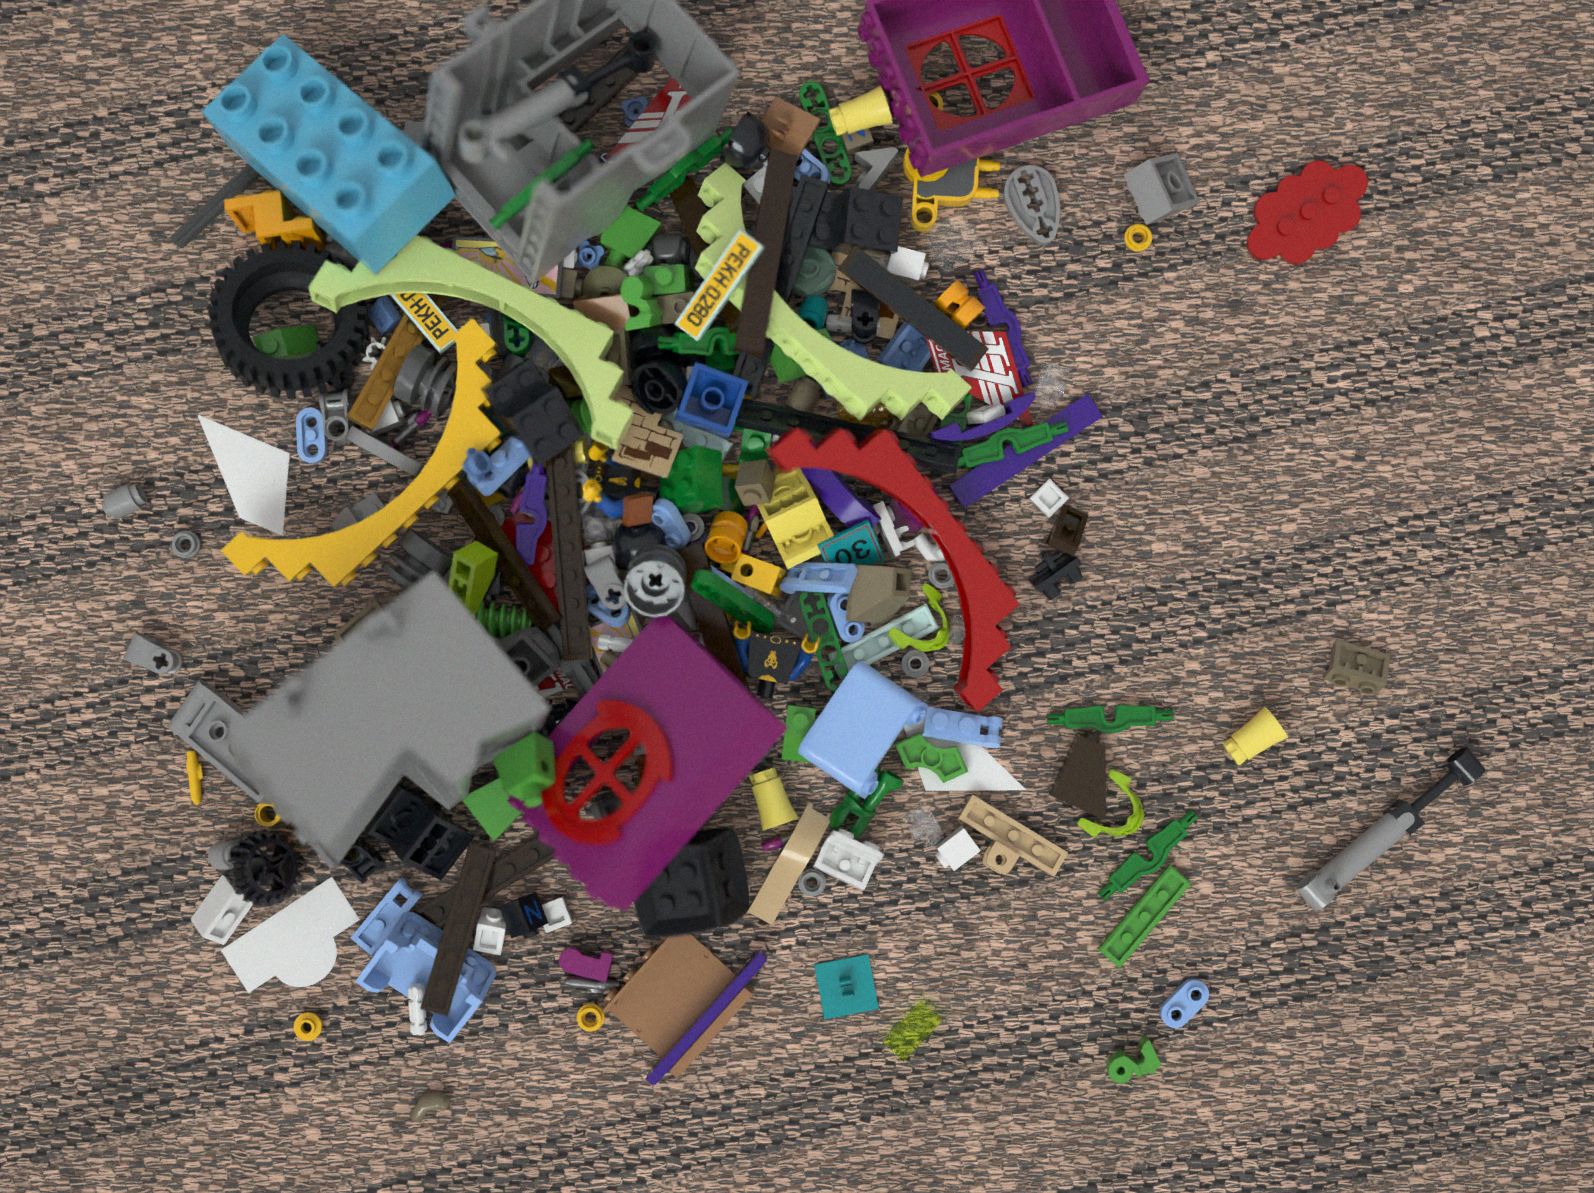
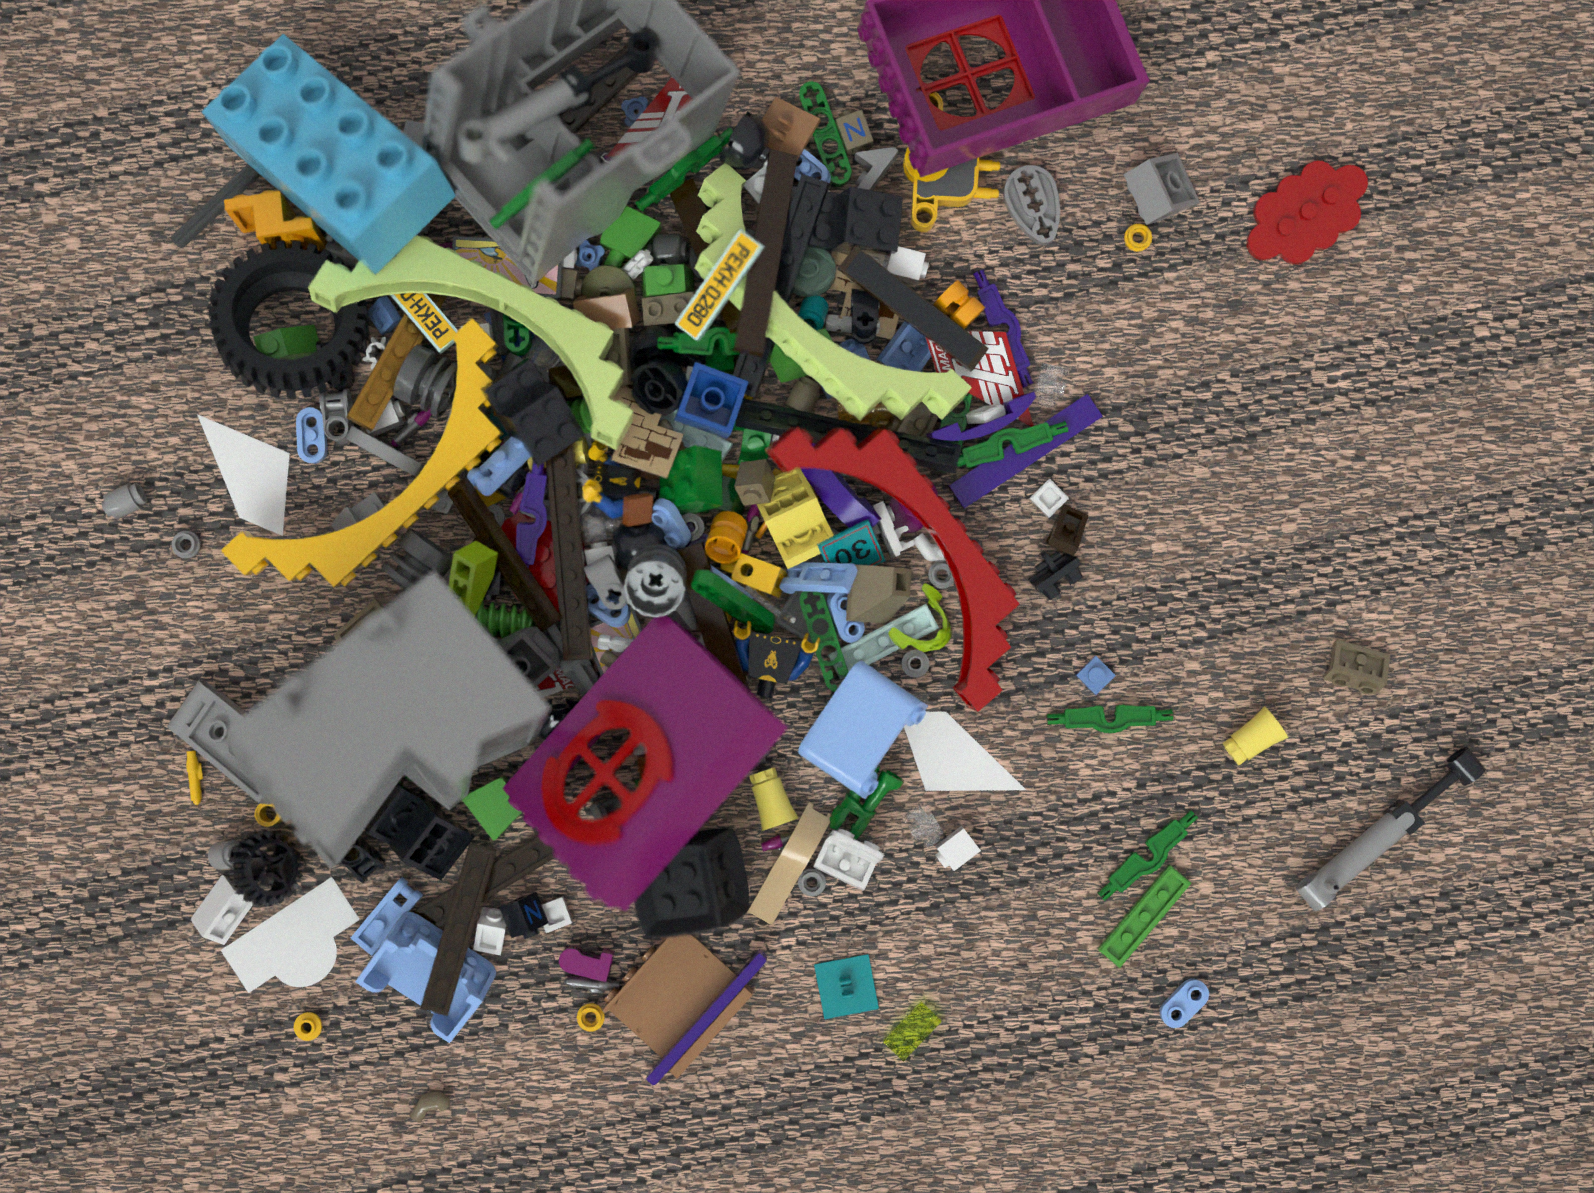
(150, 653): light grey piece -> none
(417, 1015): white axle -> none
(476, 463): medium blue plate -> none
(527, 768): bright green torso -> none
(638, 292): bright green leg -> none
(799, 721): bright green slope -> none
(861, 113): light yellow plant -> none
(919, 753): bright green tile -> none
(952, 242): clear piece -> none
(957, 630): clear piece -> none
(962, 727): light blue plate -> none
(1010, 839): tan plate -> none
(1083, 776): dark brown slope -> none
(1095, 675): none -> medium blue plate
(1122, 1066): bright green leg -> none
(1134, 820): lime helmet -> none

